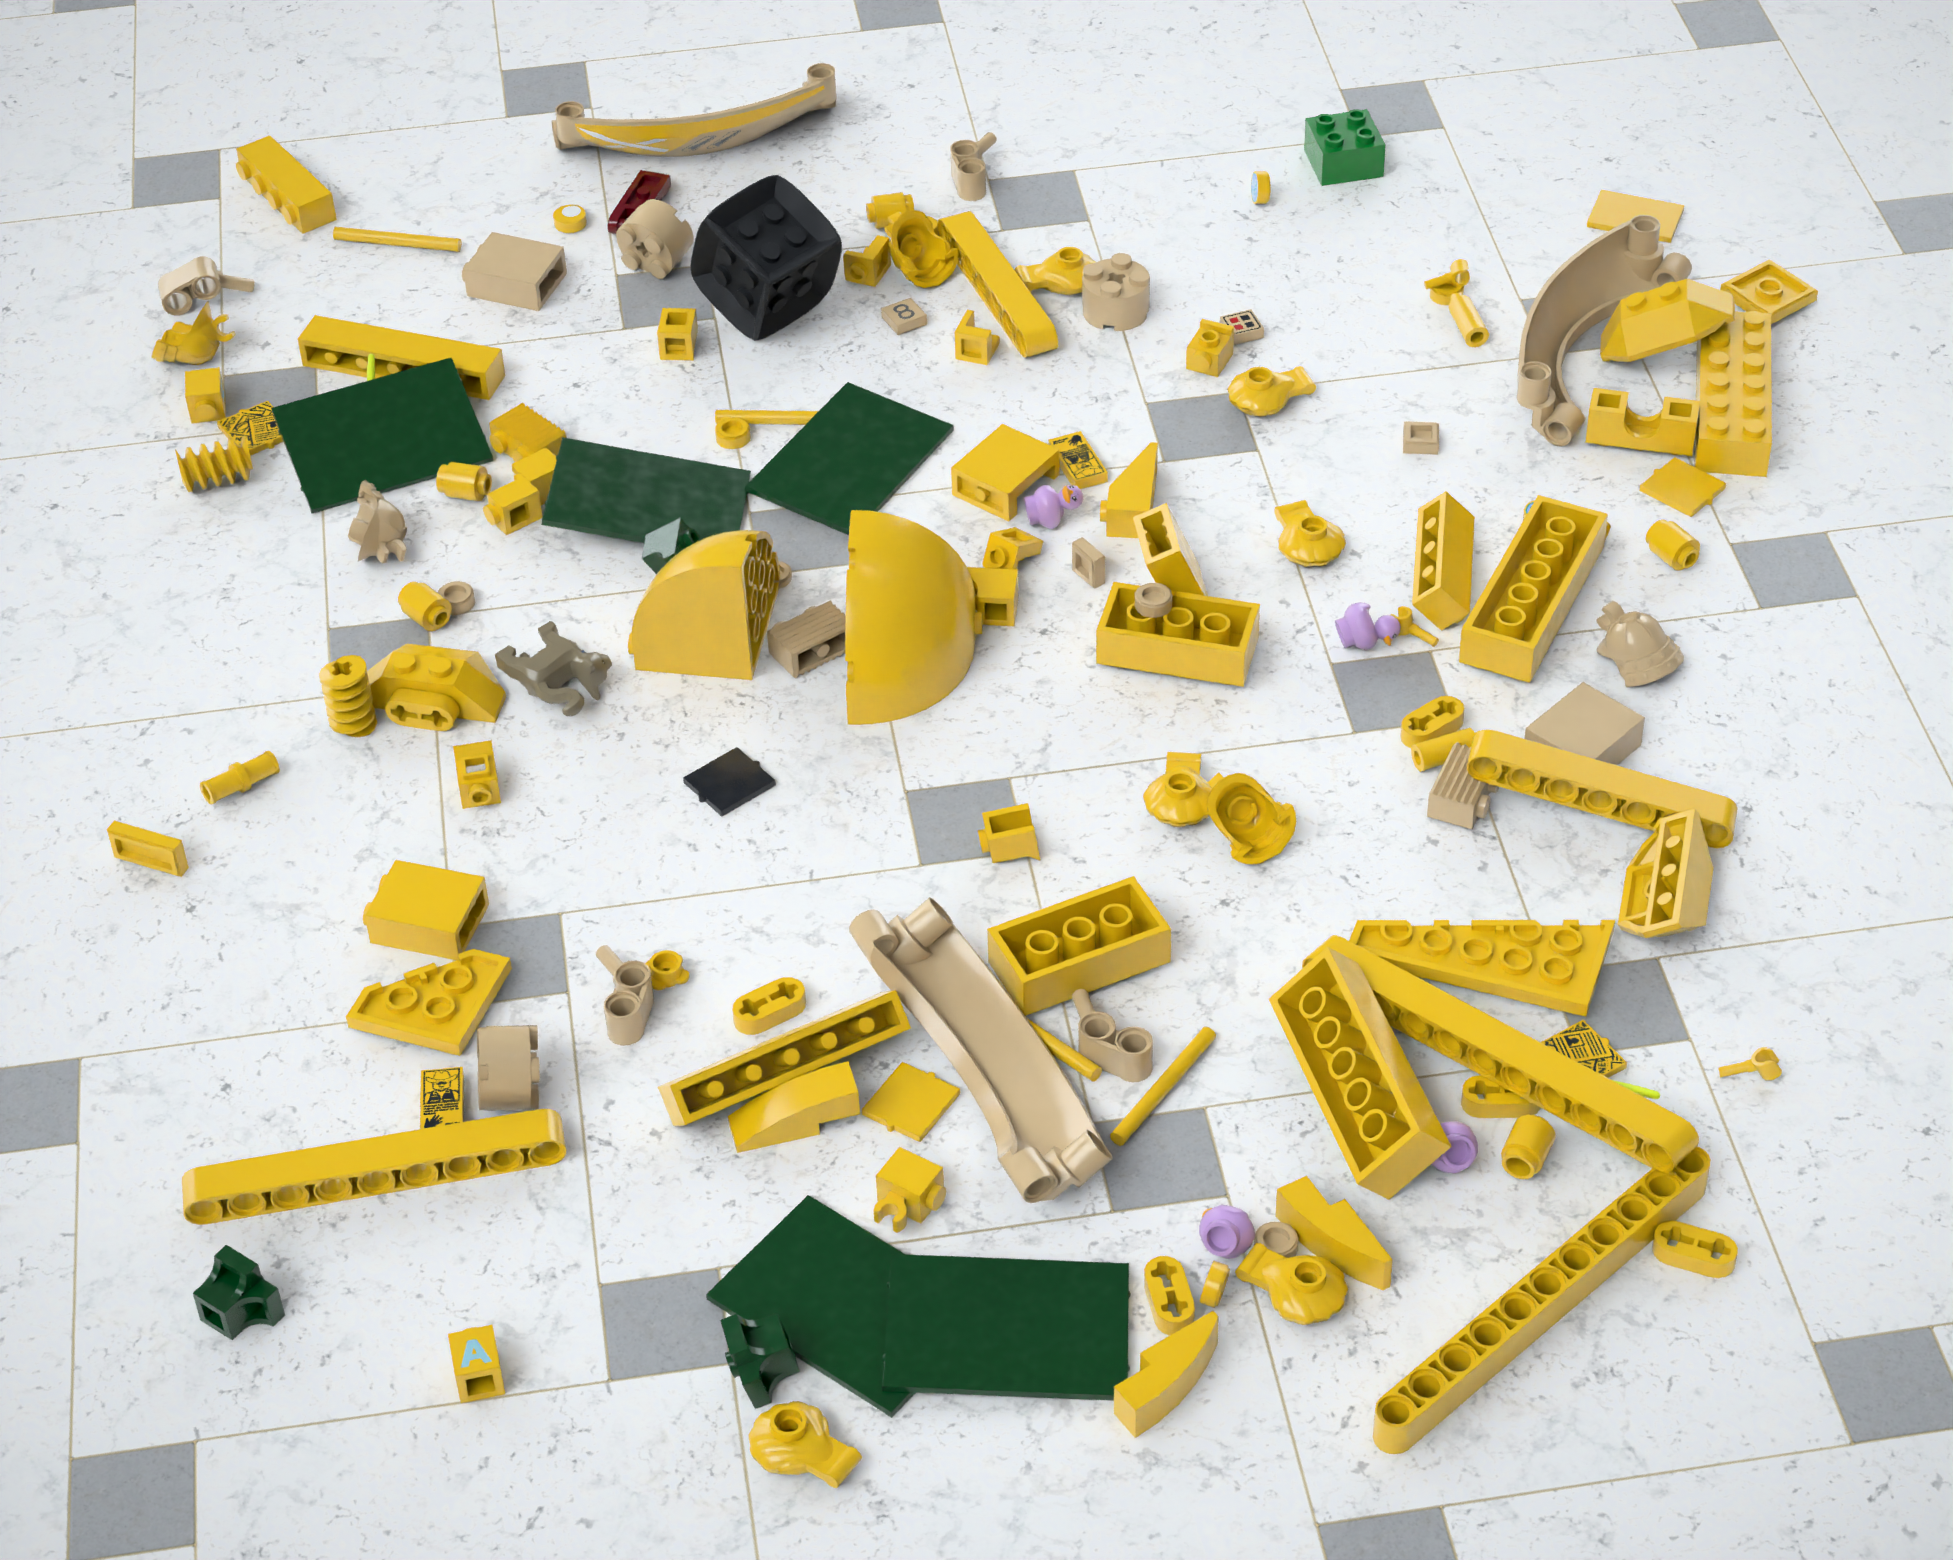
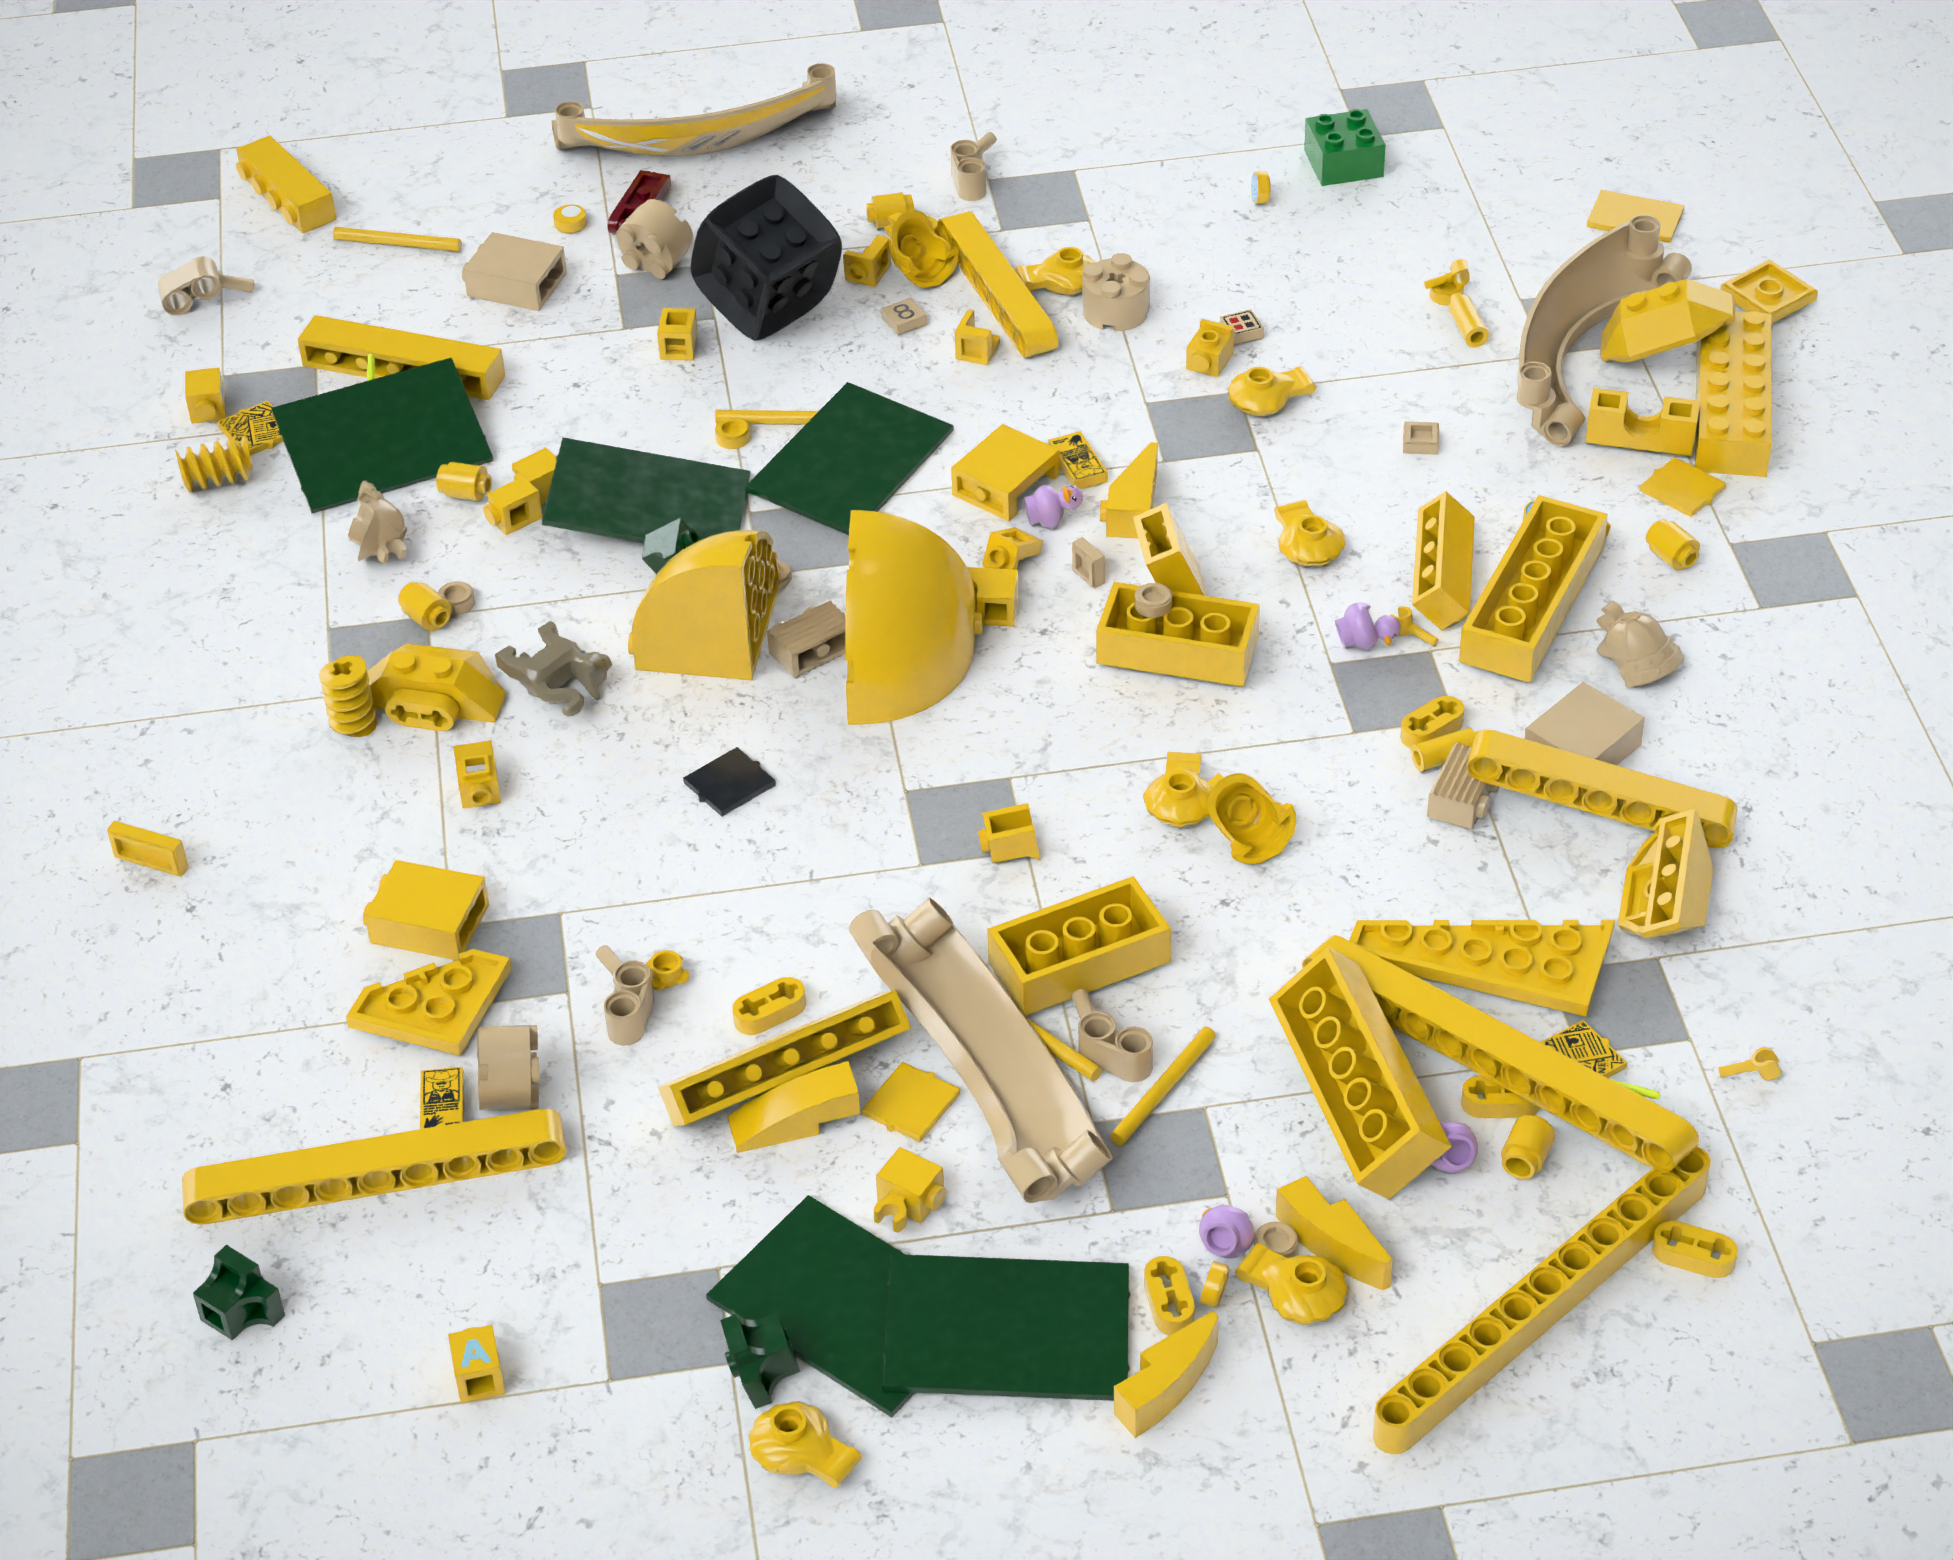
(194, 342): yellow helmet -> none
(239, 777): yellow pin -> none
(524, 433): yellow brick -> none

